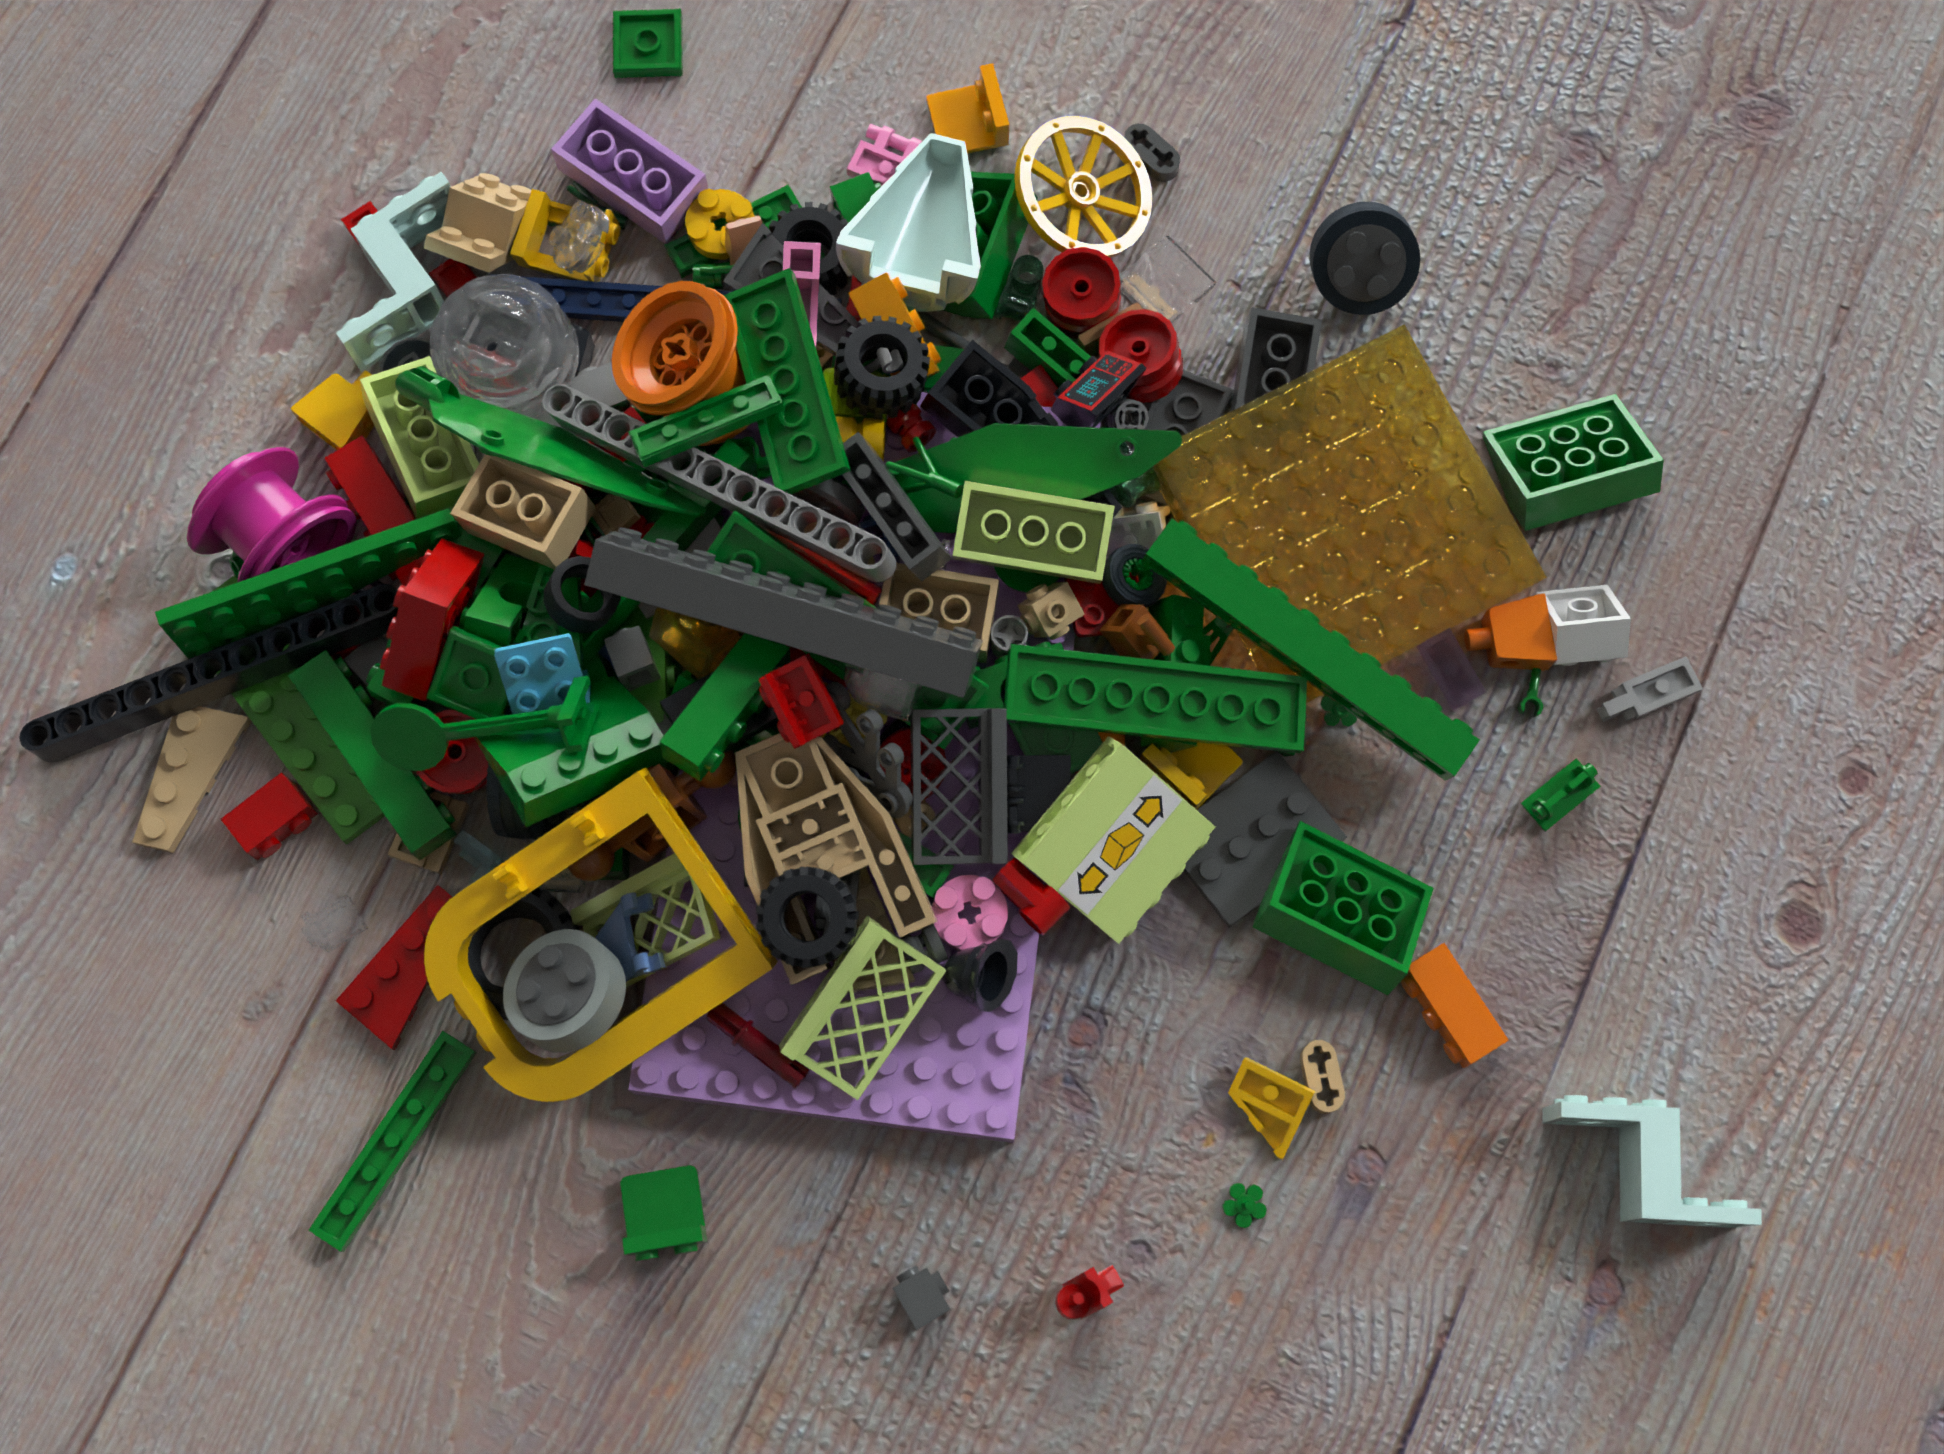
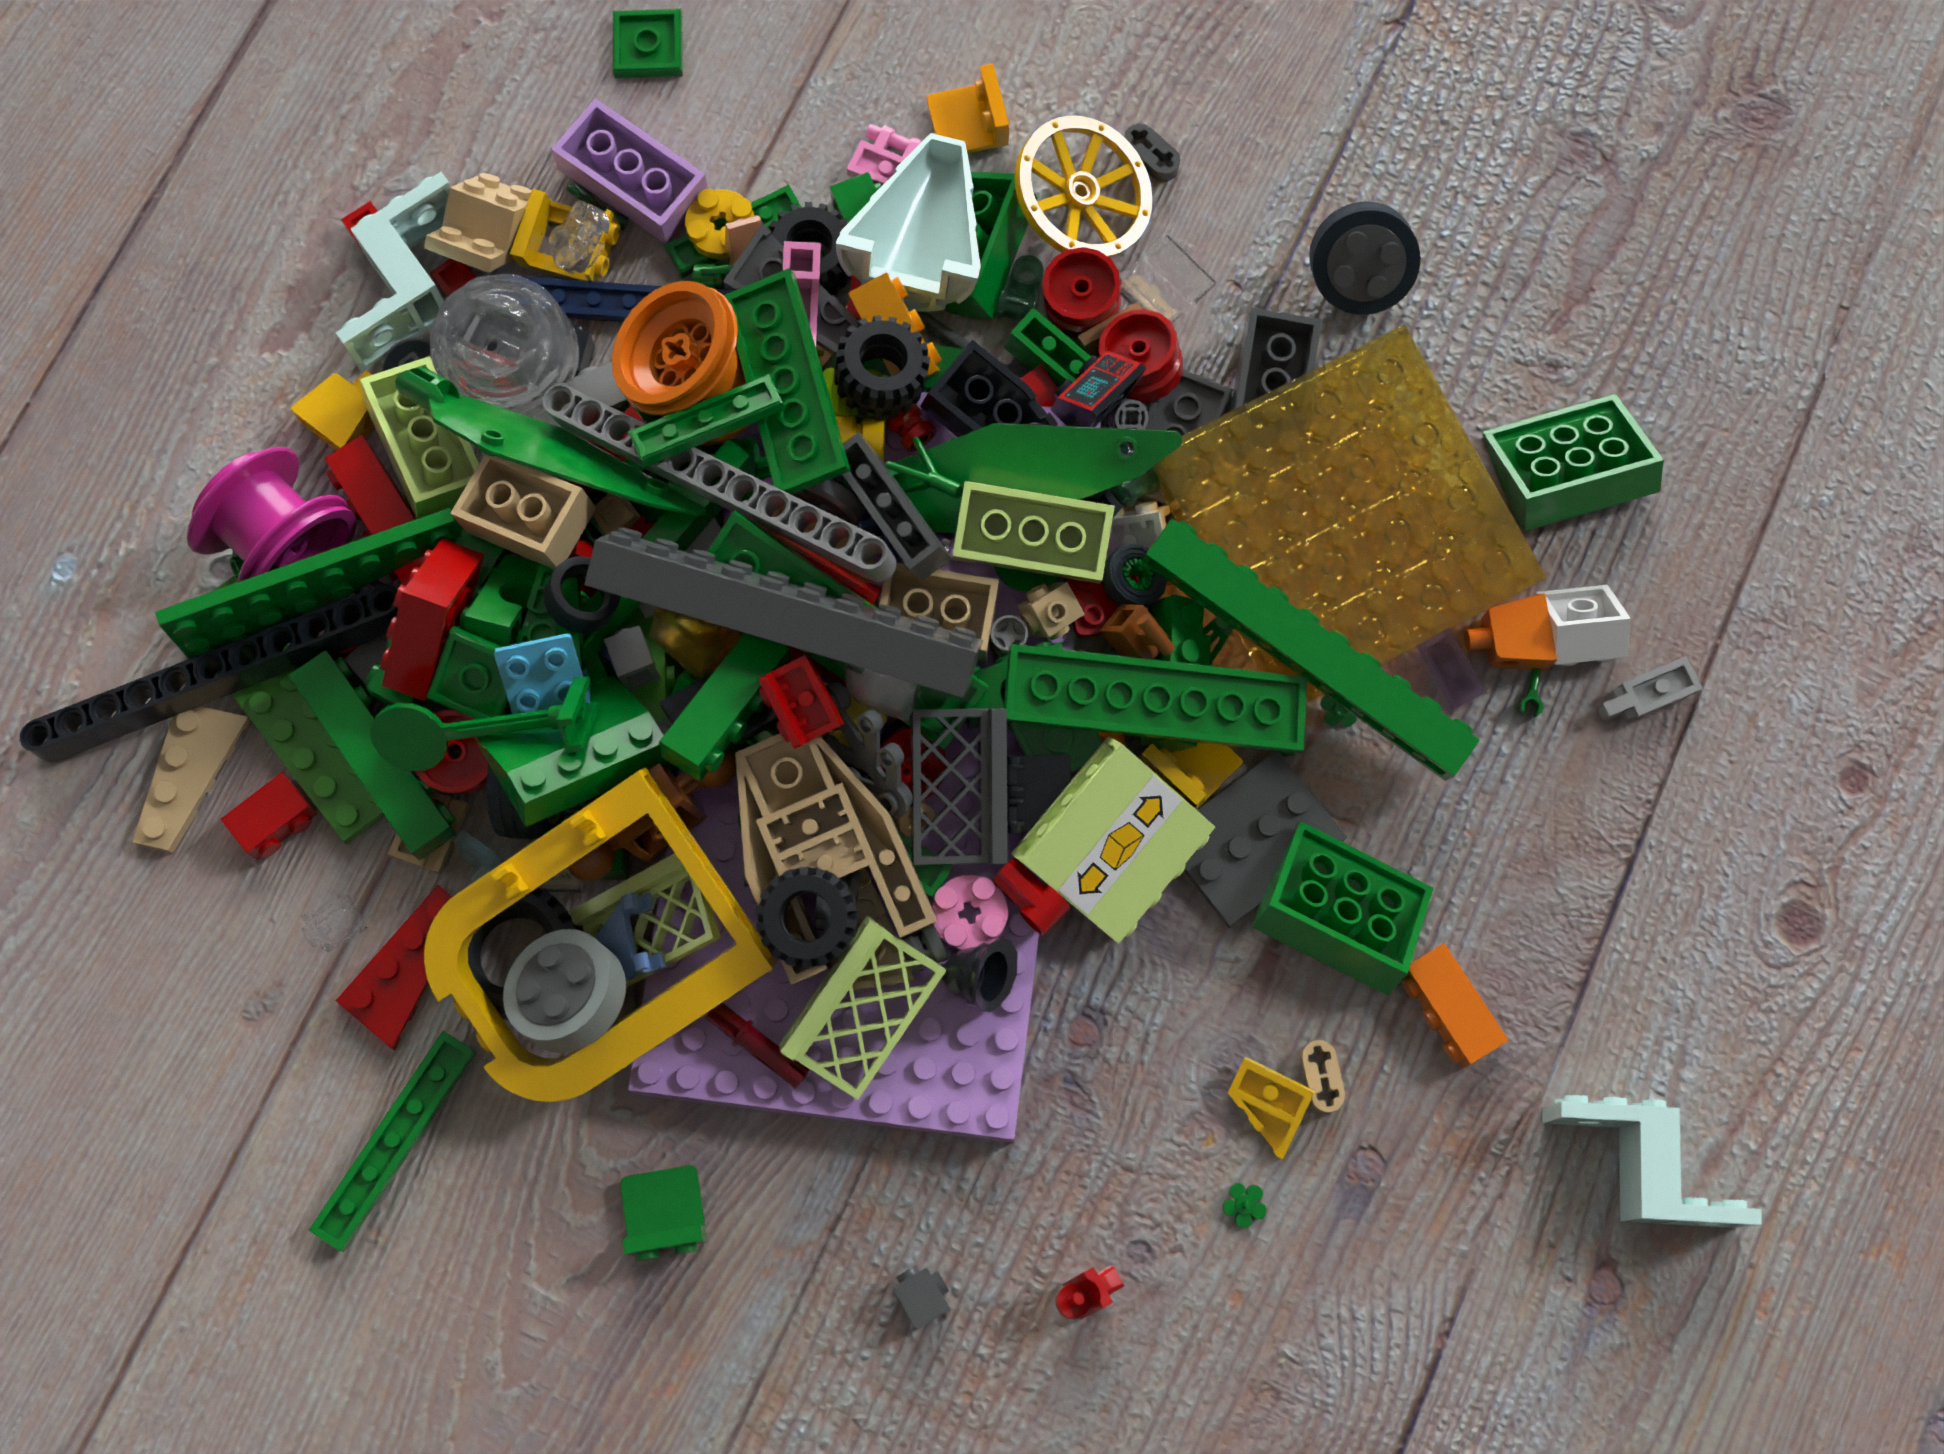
(888, 361): light grey hand -> none
(1561, 794): green hinge -> none

